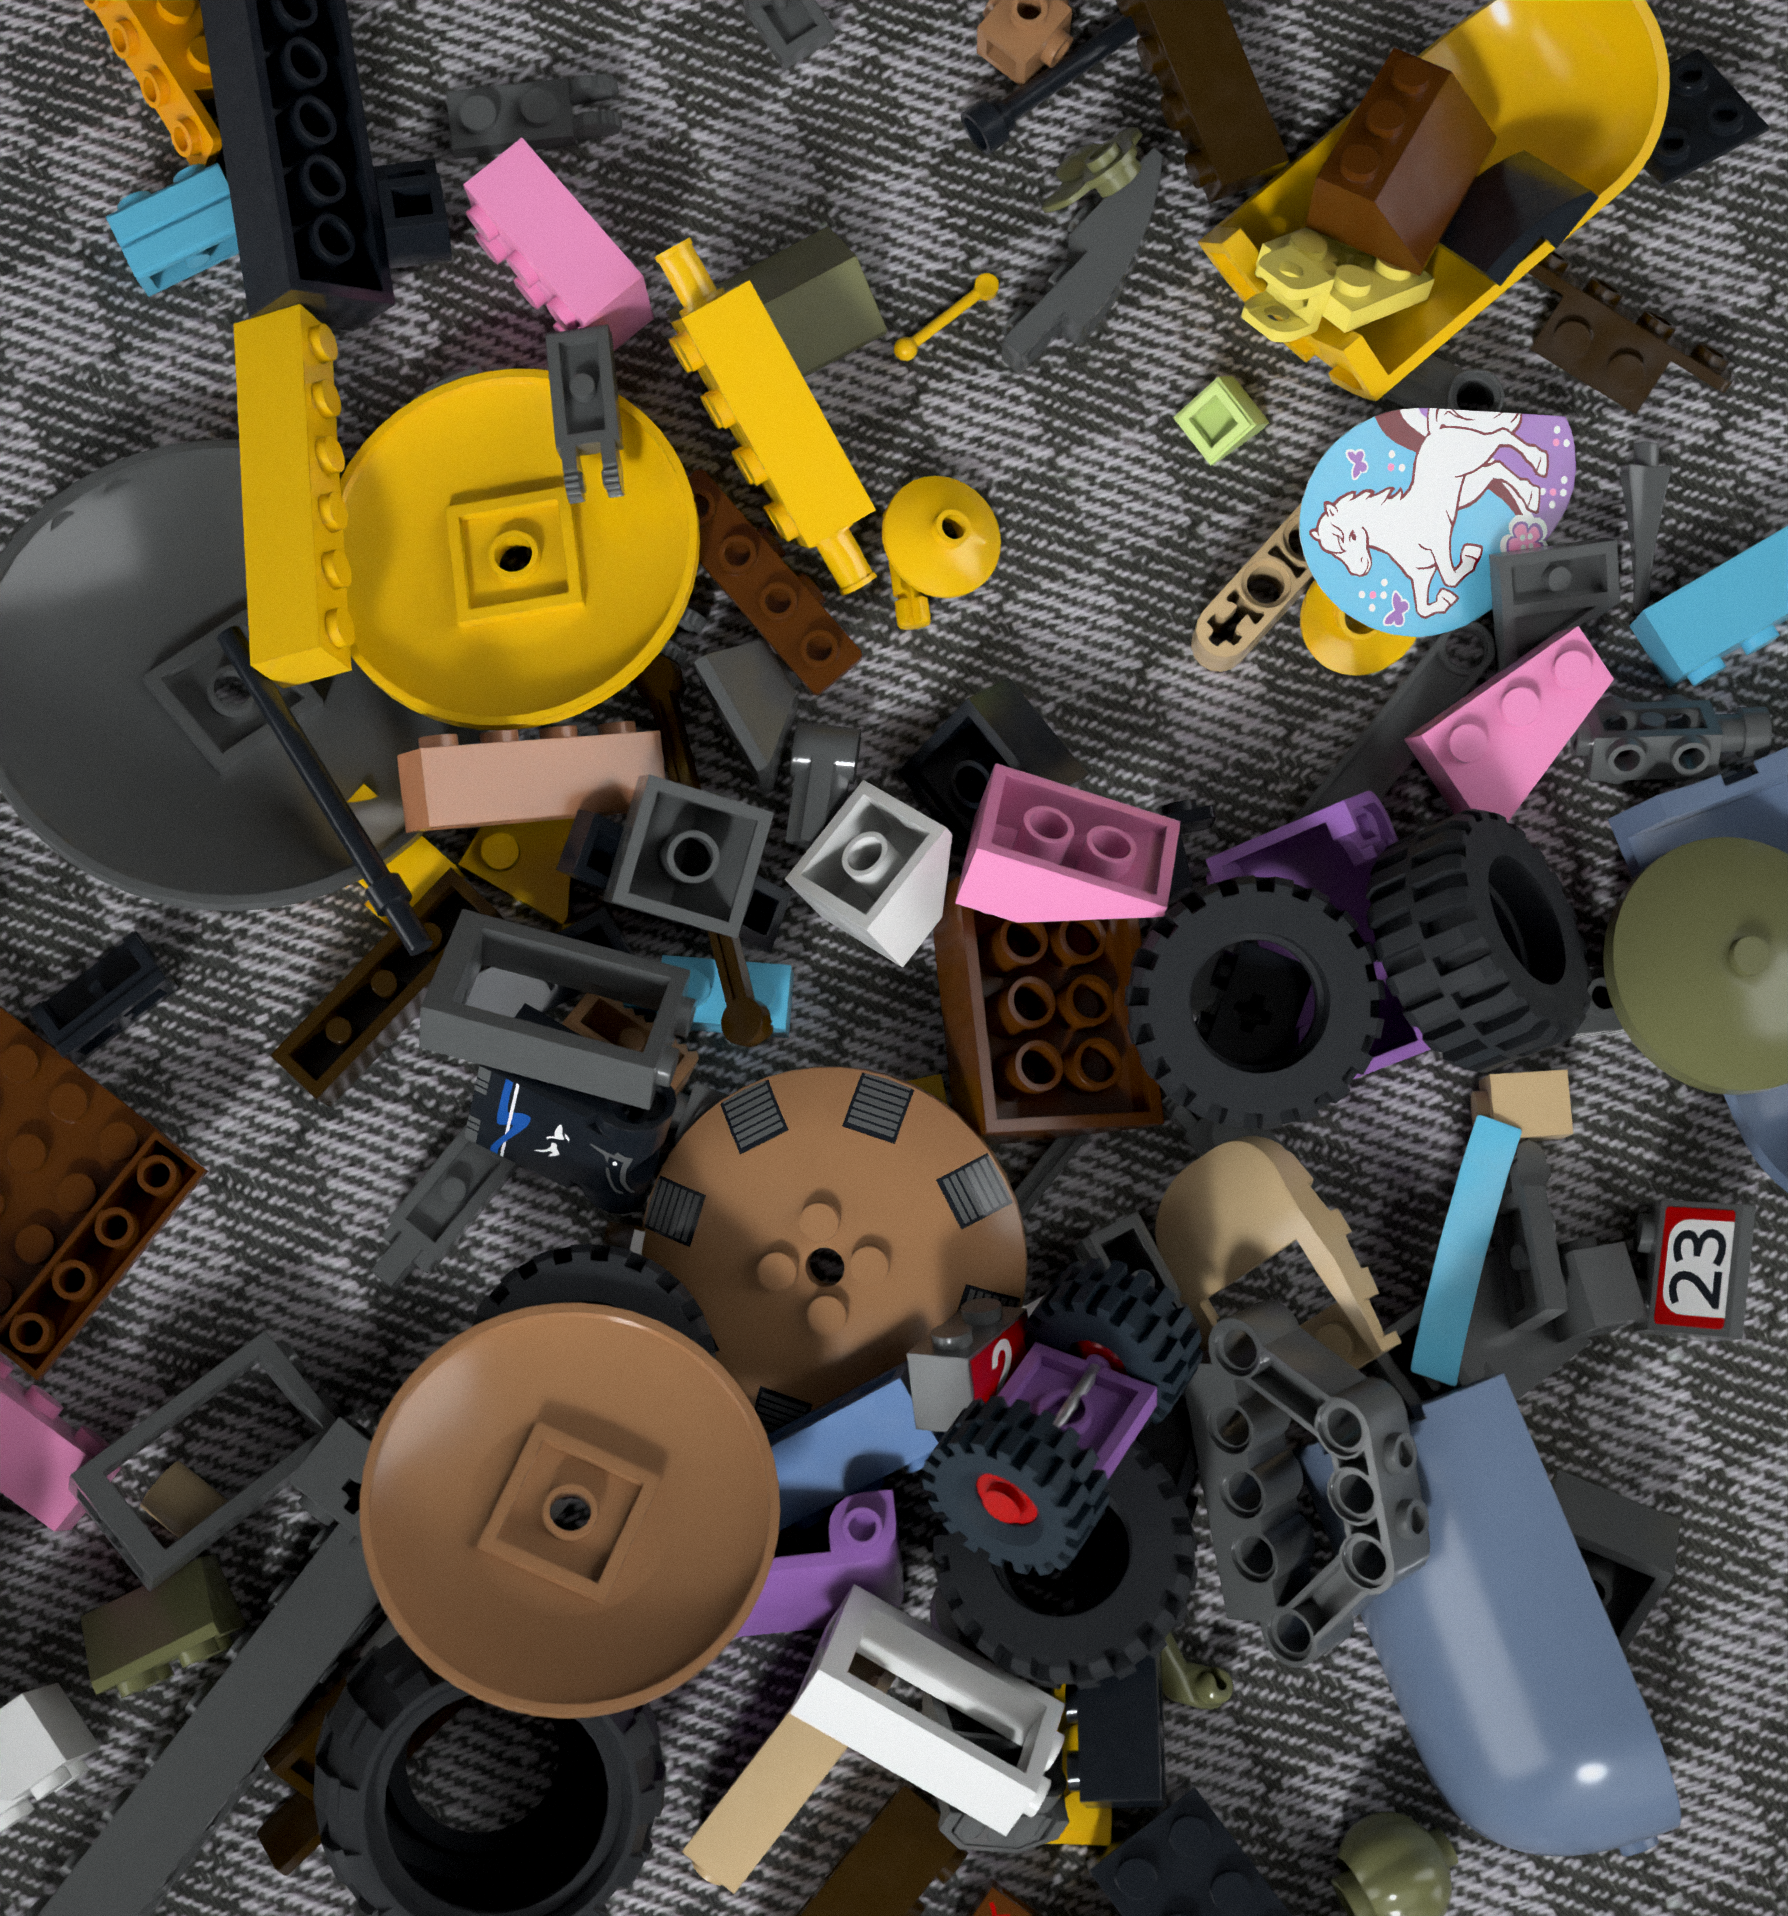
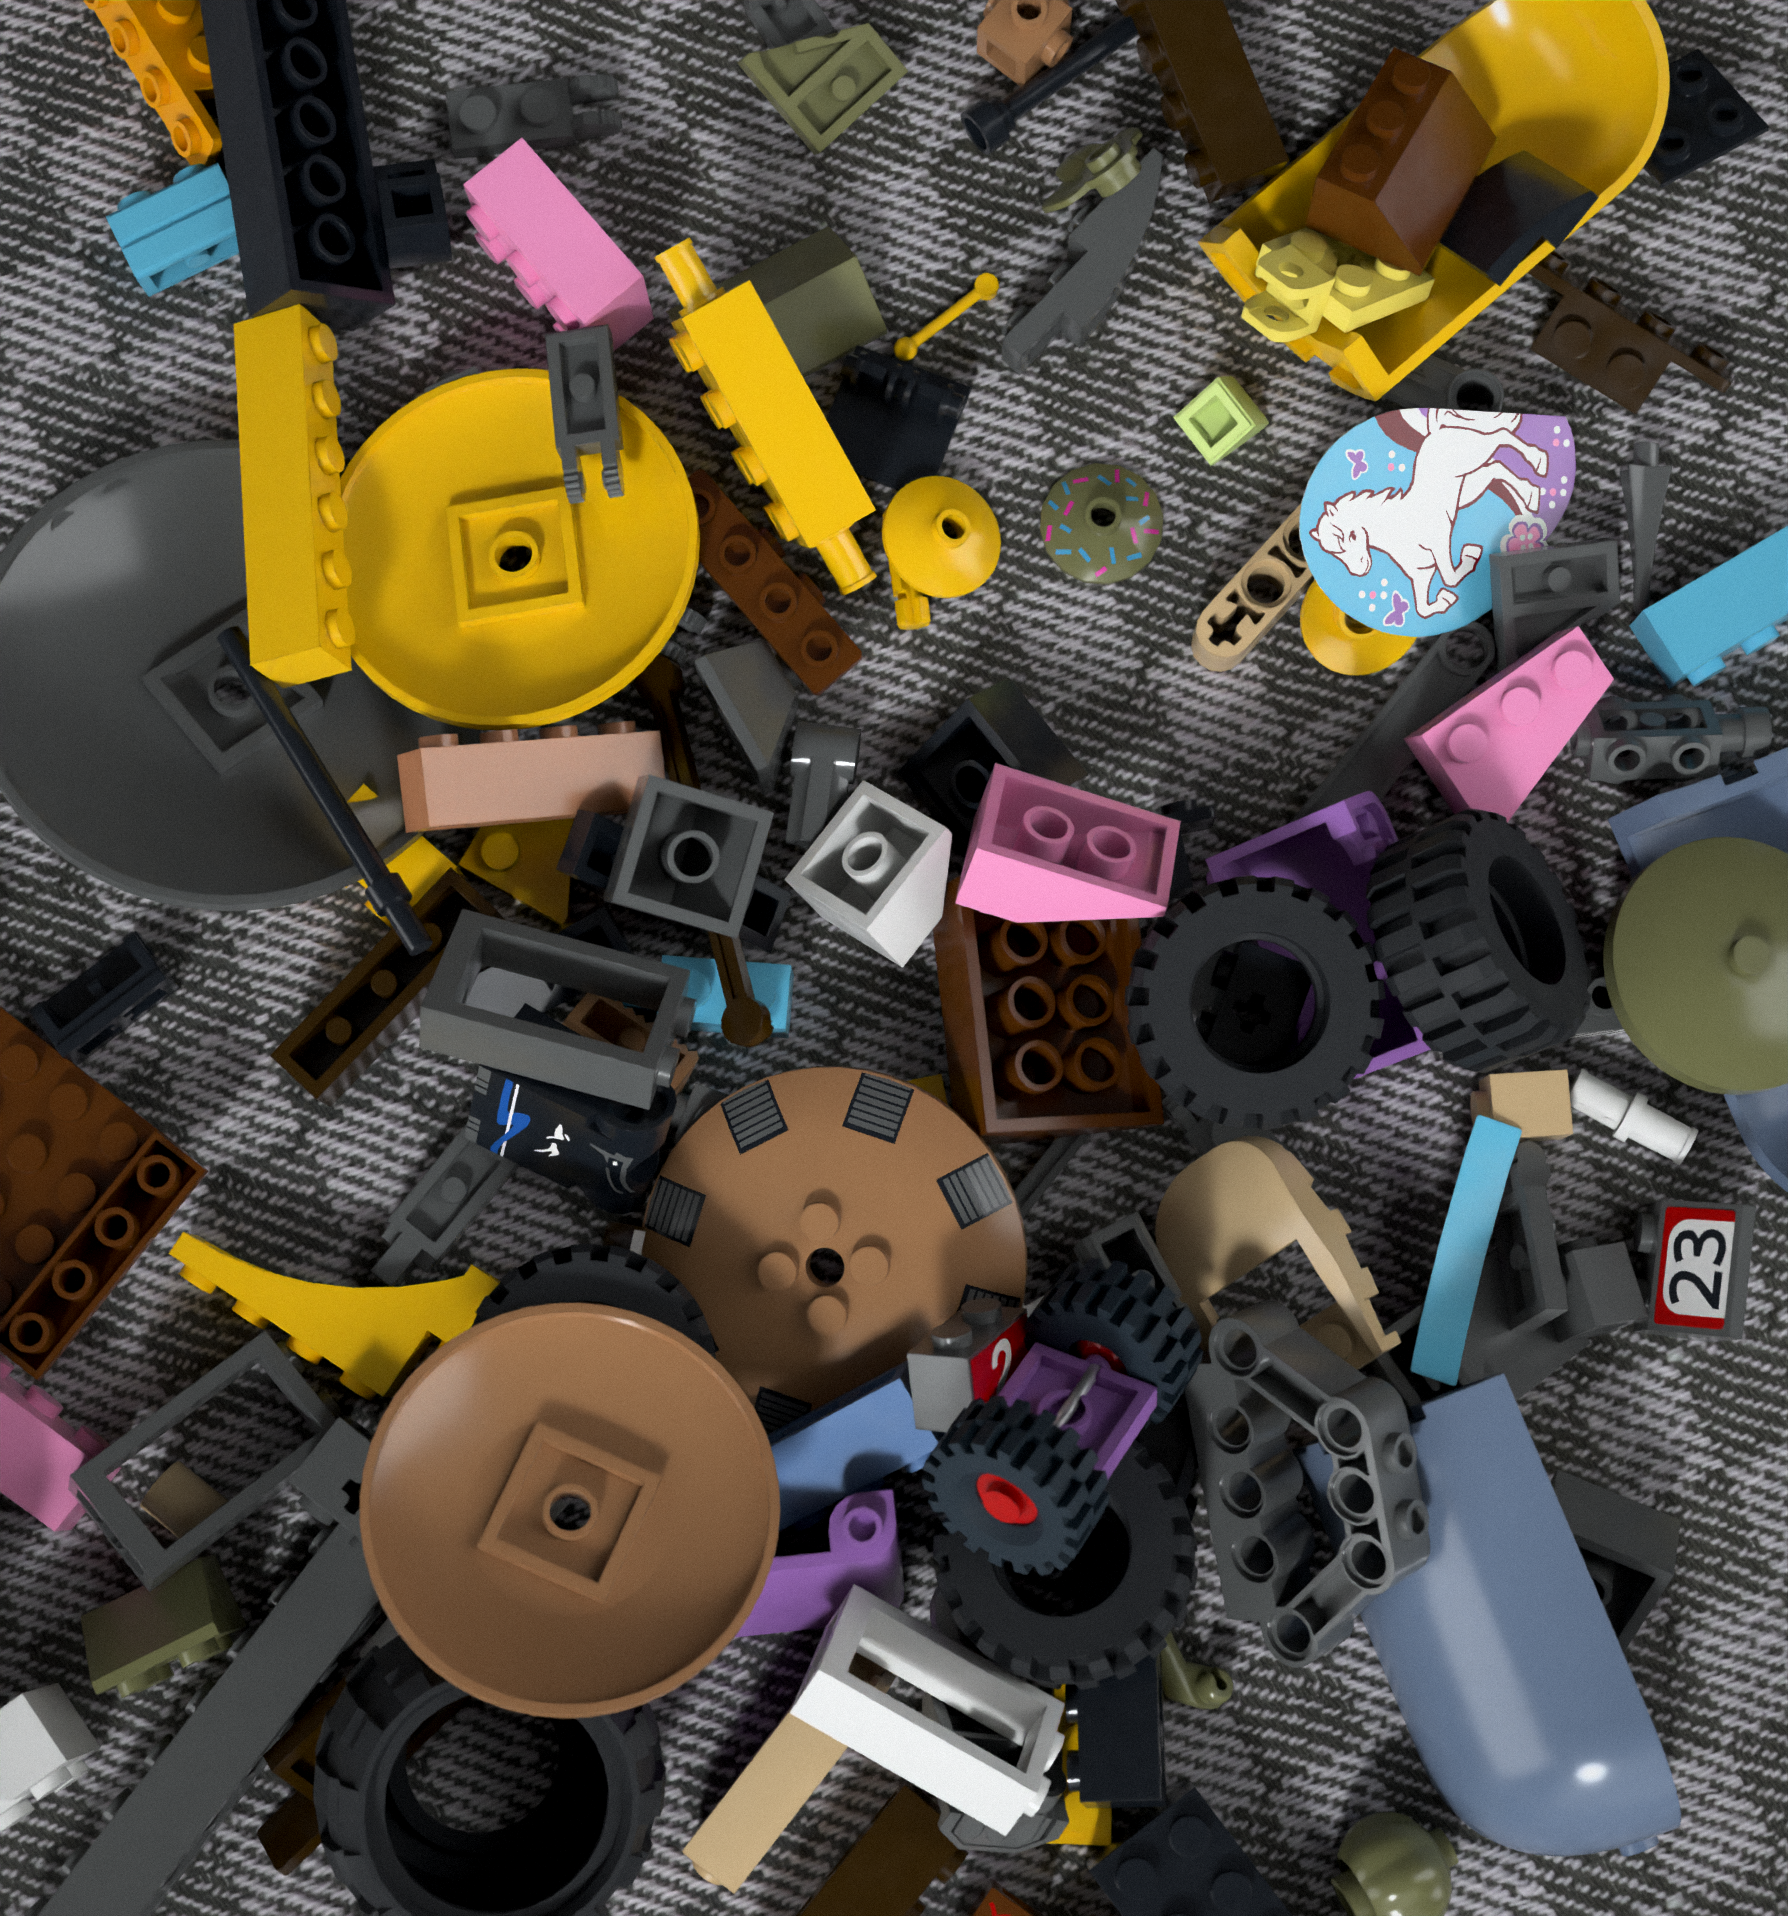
(362, 1330): none -> yellow arch
(825, 80): none -> olive wing
(894, 417): none -> black hinge
(1097, 552): none -> olive dish
(1631, 1117): none -> white pin

